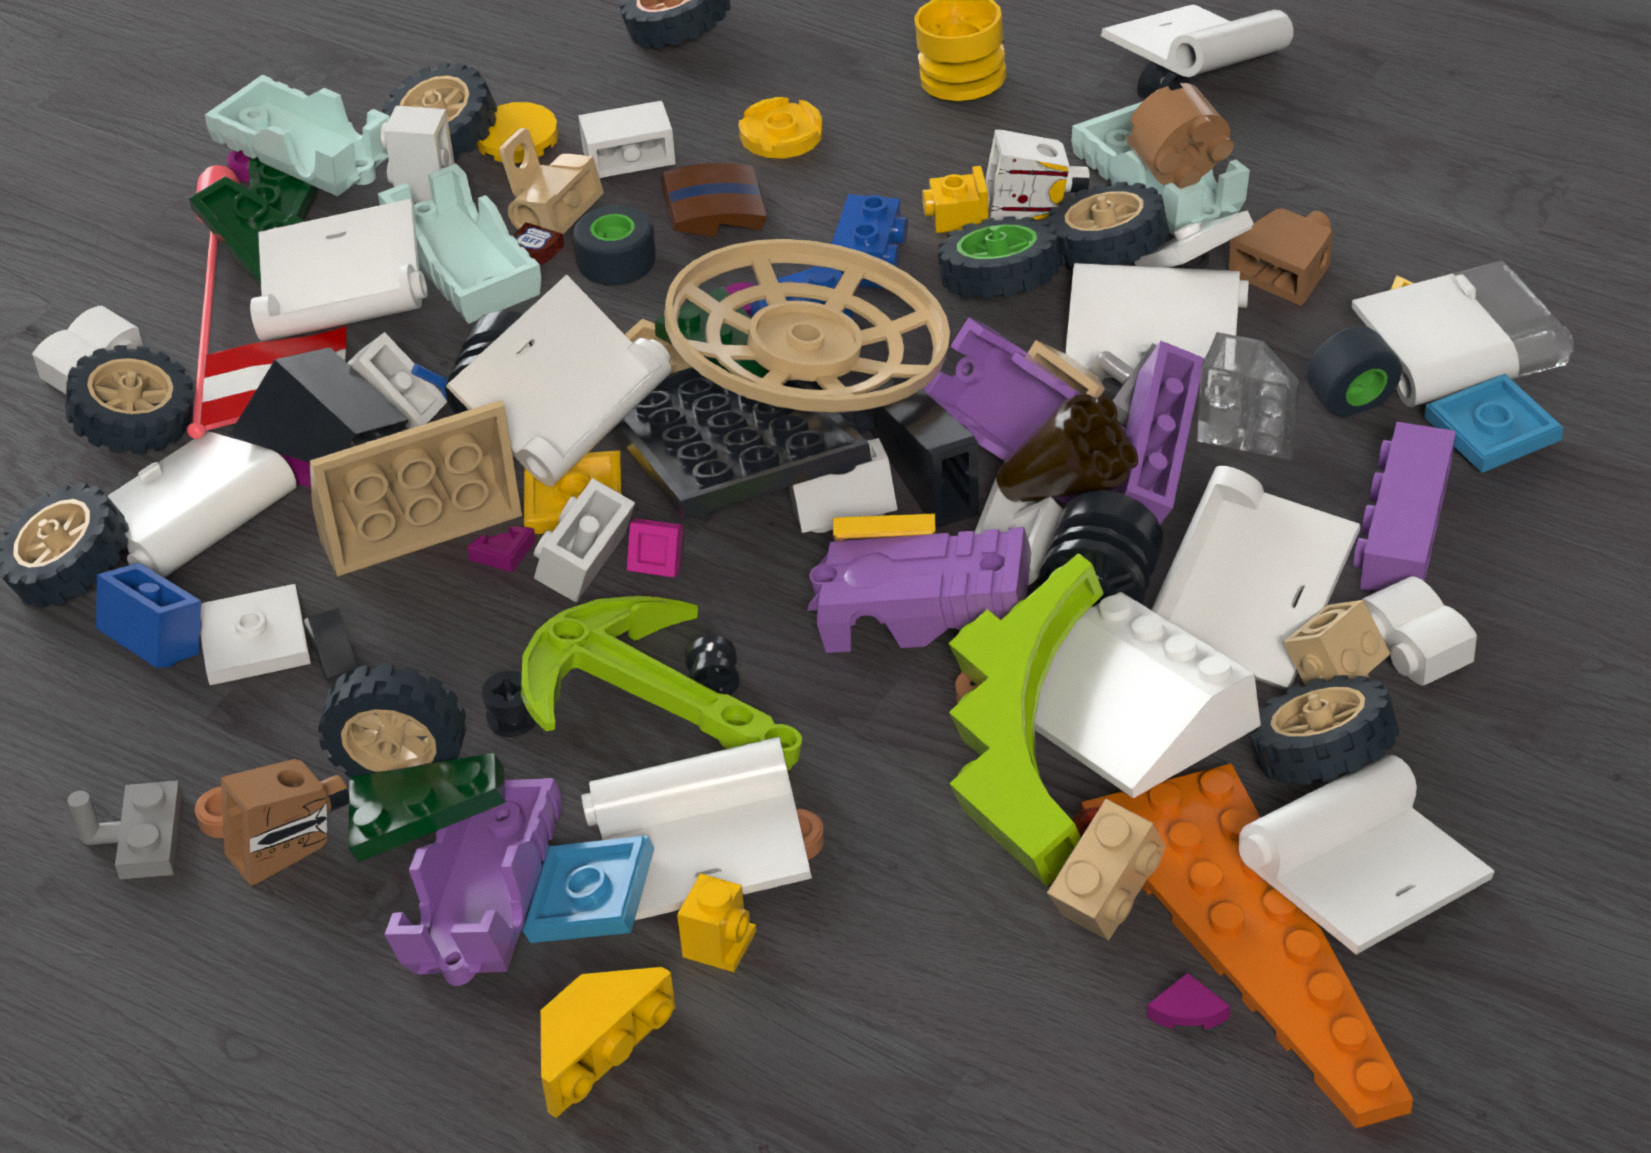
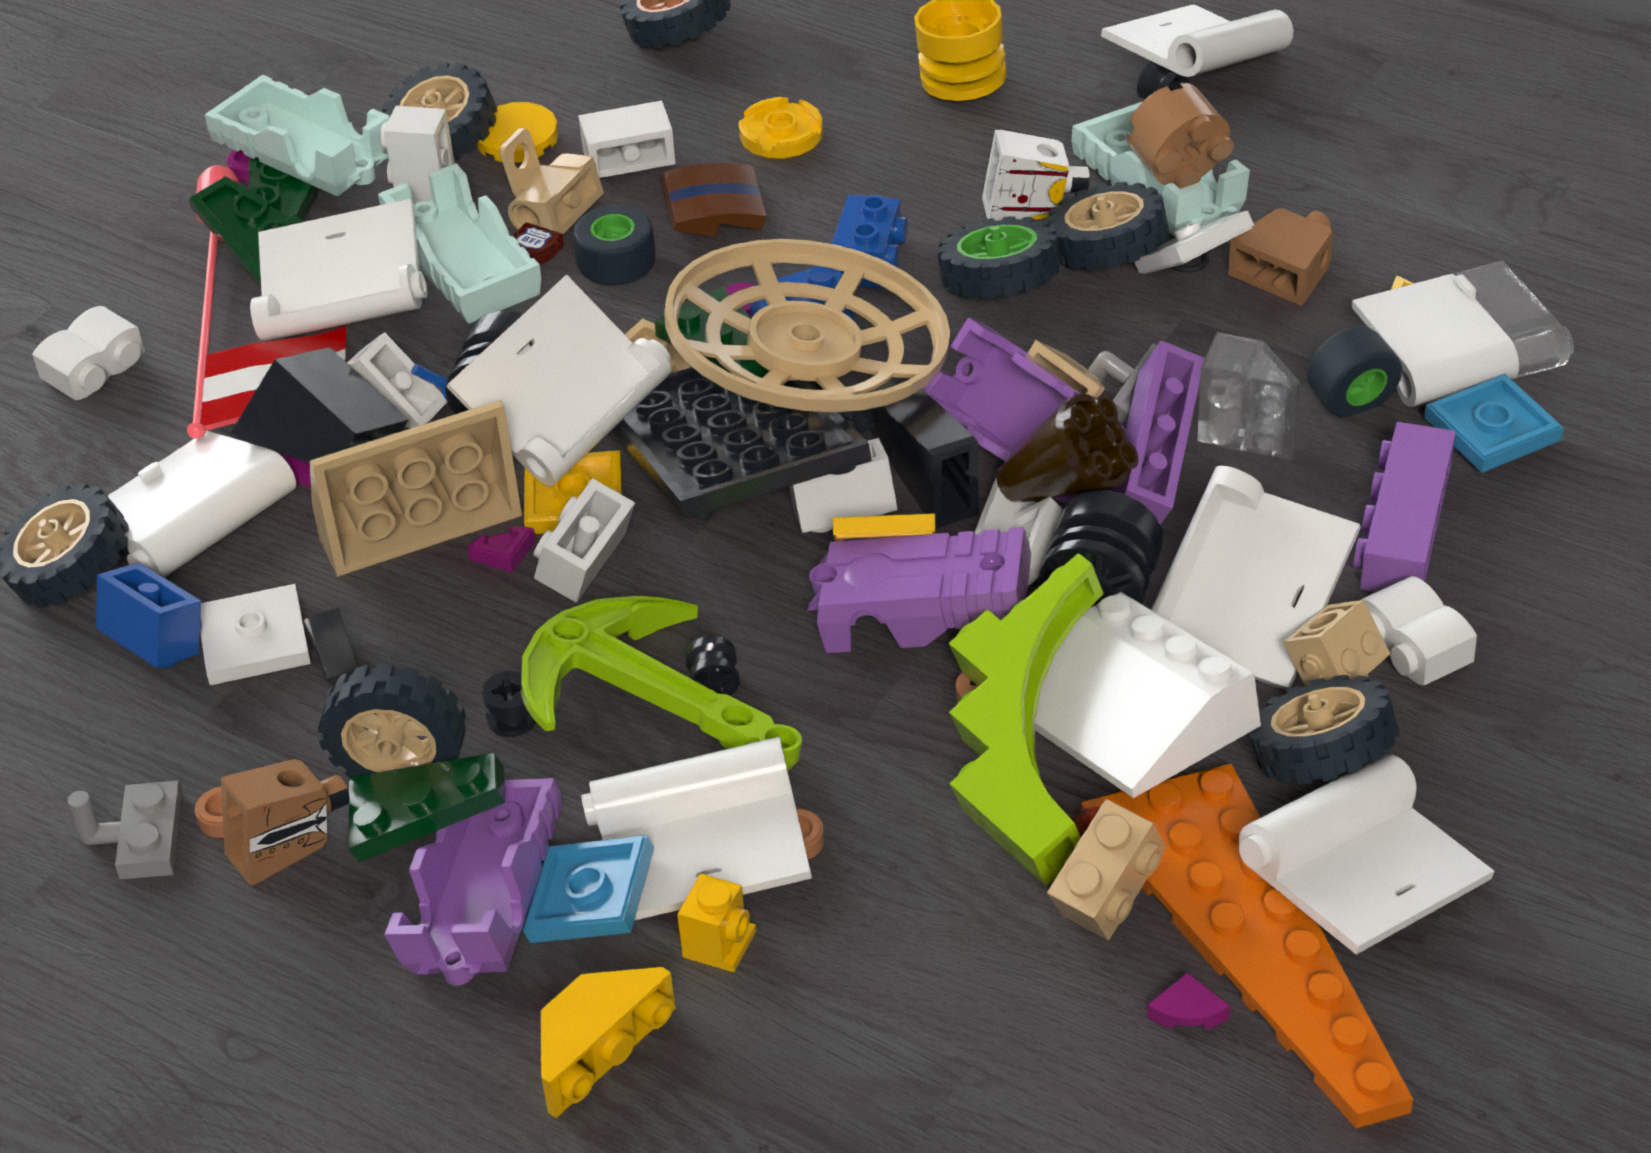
(131, 384): black wheel -> none
(655, 547): dark pink tile -> none
(956, 200): yellow brick -> none
(1138, 305): white door -> none

